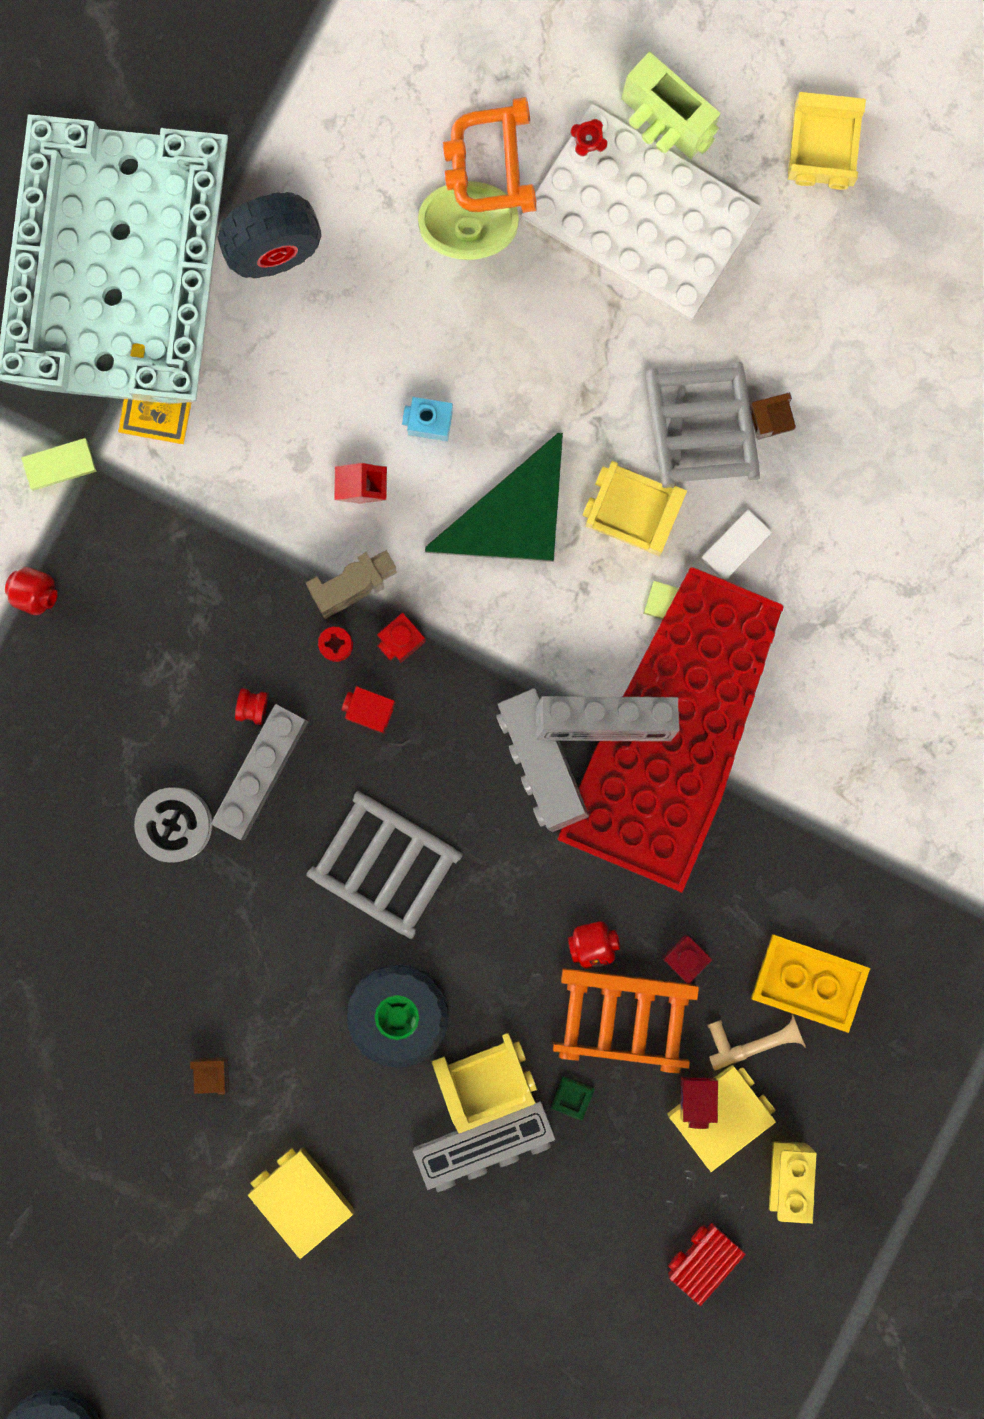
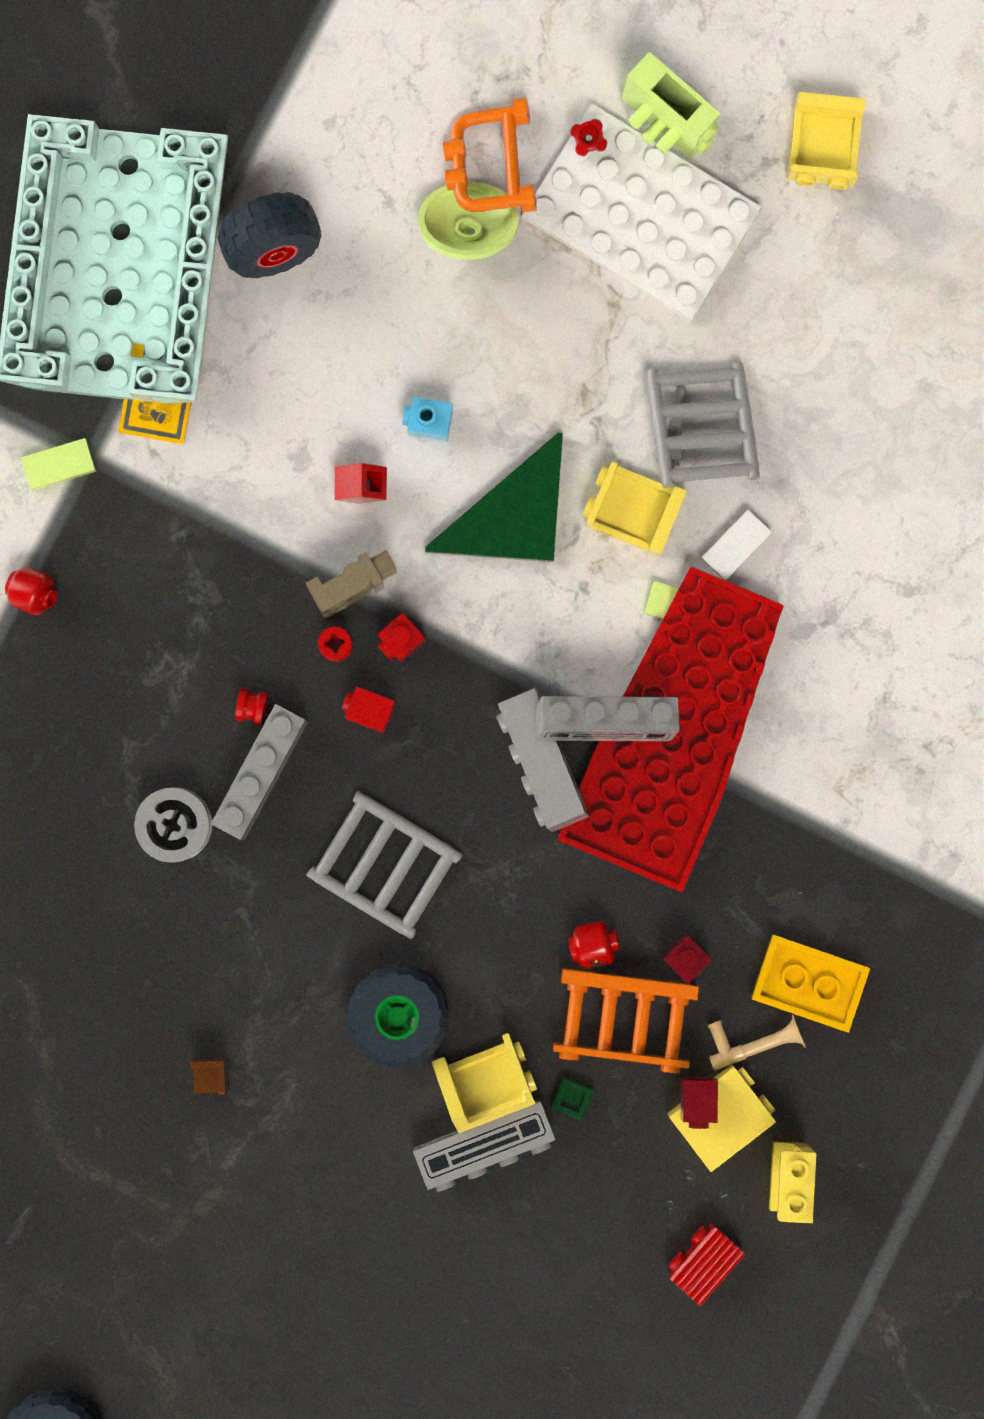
(300, 1201): light yellow brick -> none
(772, 416): reddish brown panel -> none

